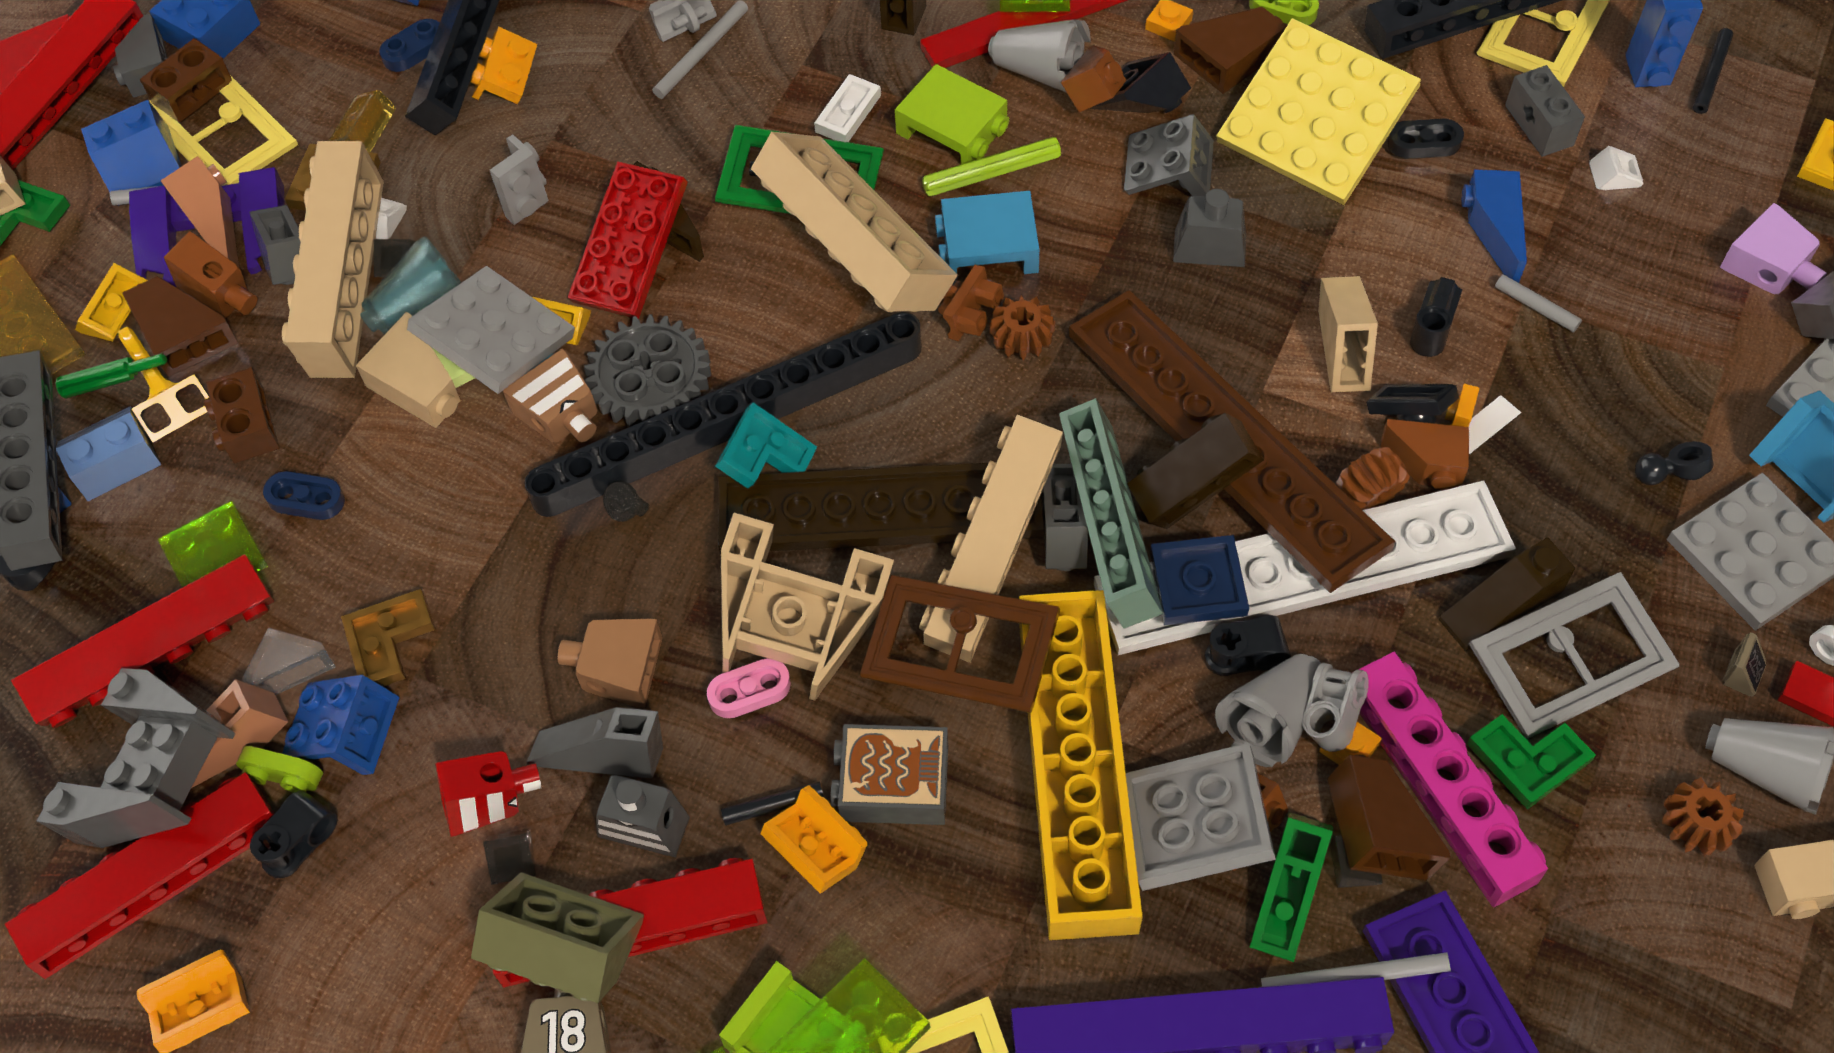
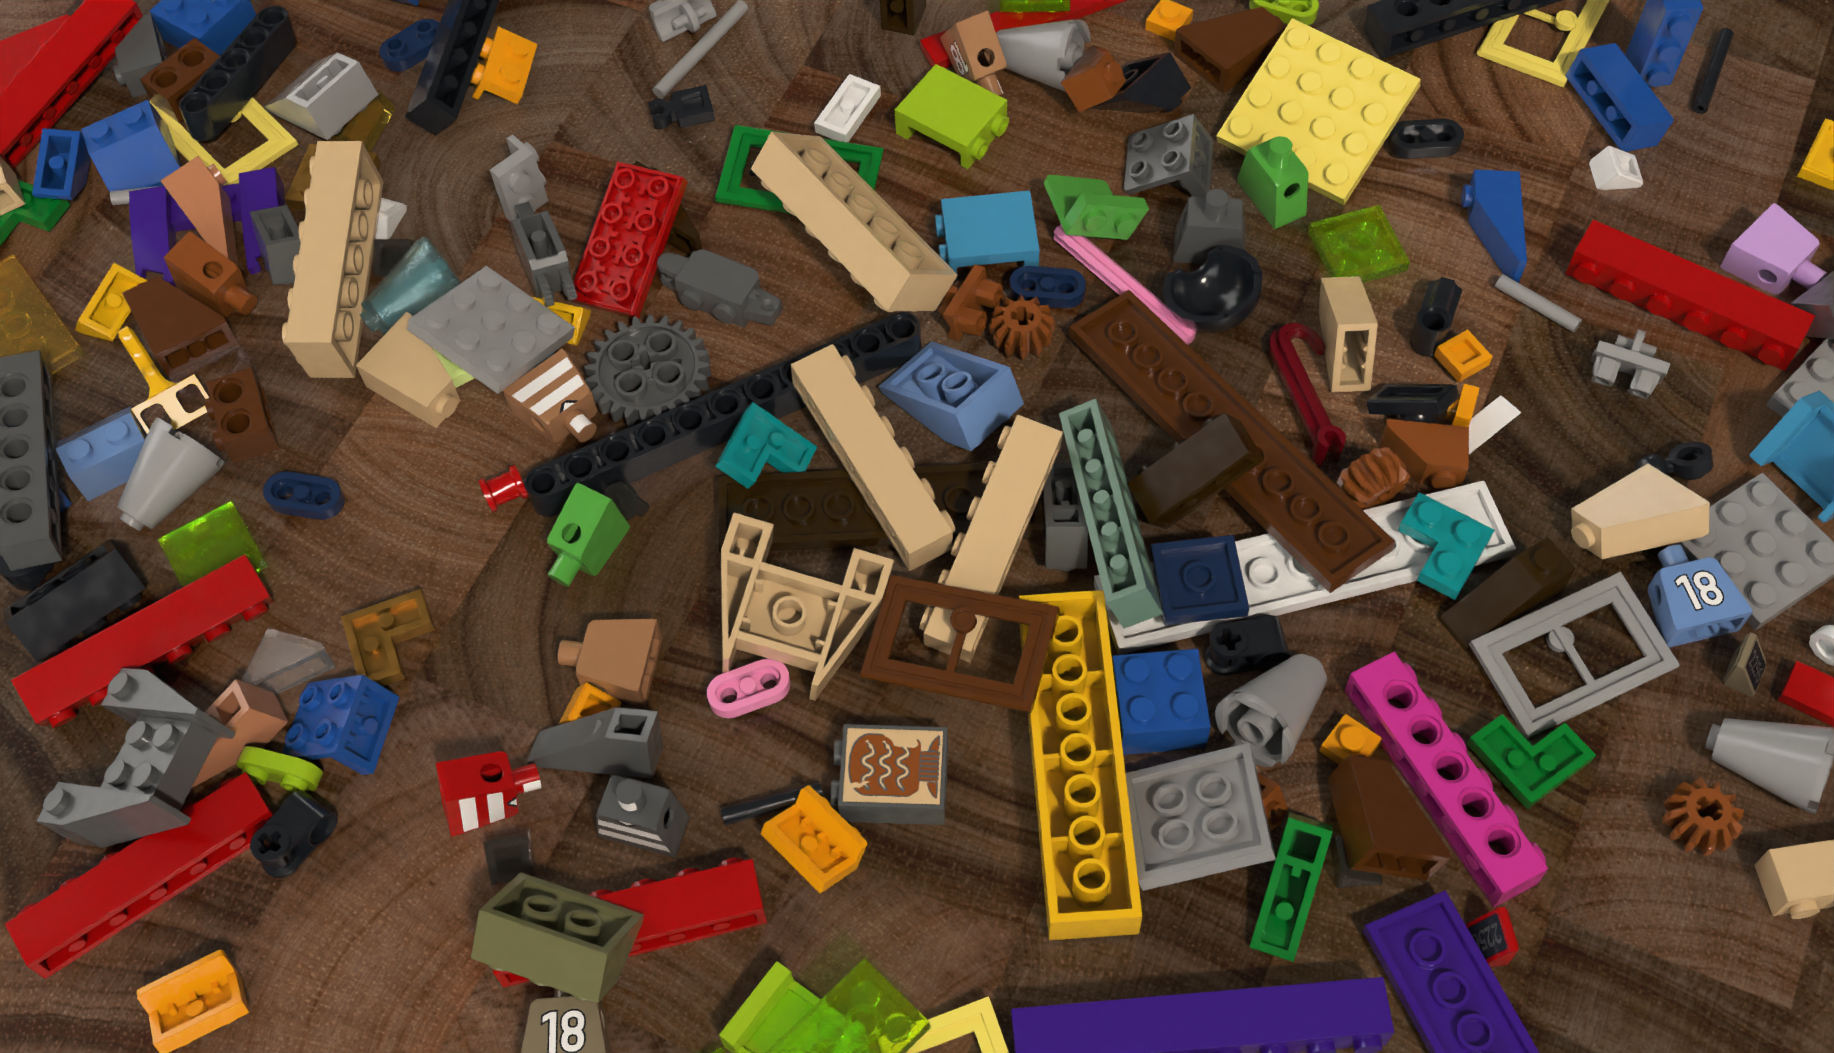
(61, 164): none -> blue slope
(73, 602): none -> black slope
(105, 375): green axle -> none
(165, 475): none -> light grey cone
(238, 73): none -> black beam
(325, 96): none -> light grey slope
(503, 488): none -> red bush
(542, 254): none -> dark grey hinge
(585, 534): none -> bright green torso
(588, 701): none -> light orange slope
(688, 107): none -> black plate
(719, 287): none -> dark grey hinge
(872, 457): none -> tan brick
(954, 393): none -> medium blue slope
(976, 51): none -> medium nougat torso
(991, 166): lime axle -> none
(1048, 285): none -> dark blue plate
(1091, 209): none -> bright green bracket
(1119, 279): none -> bright pink axle
(1161, 701): none -> blue brick
(1217, 293): none -> black cylinder
(1275, 181): none -> bright green torso
(1296, 380): none -> dark red piece
(1335, 697): light grey piece -> none
(1359, 245): none -> clear neon green plate
(1388, 969): light grey bar -> none
(1455, 540): none -> teal plate
(1463, 355): none -> light orange plate
(1495, 937): none -> slope
(1544, 110): dark grey brick -> none
(1619, 97): none -> blue brick
(1632, 358): none -> light grey hips
(1639, 515): none -> tan slope
(1690, 295): none -> red brick
(1694, 599): none -> medium blue torso

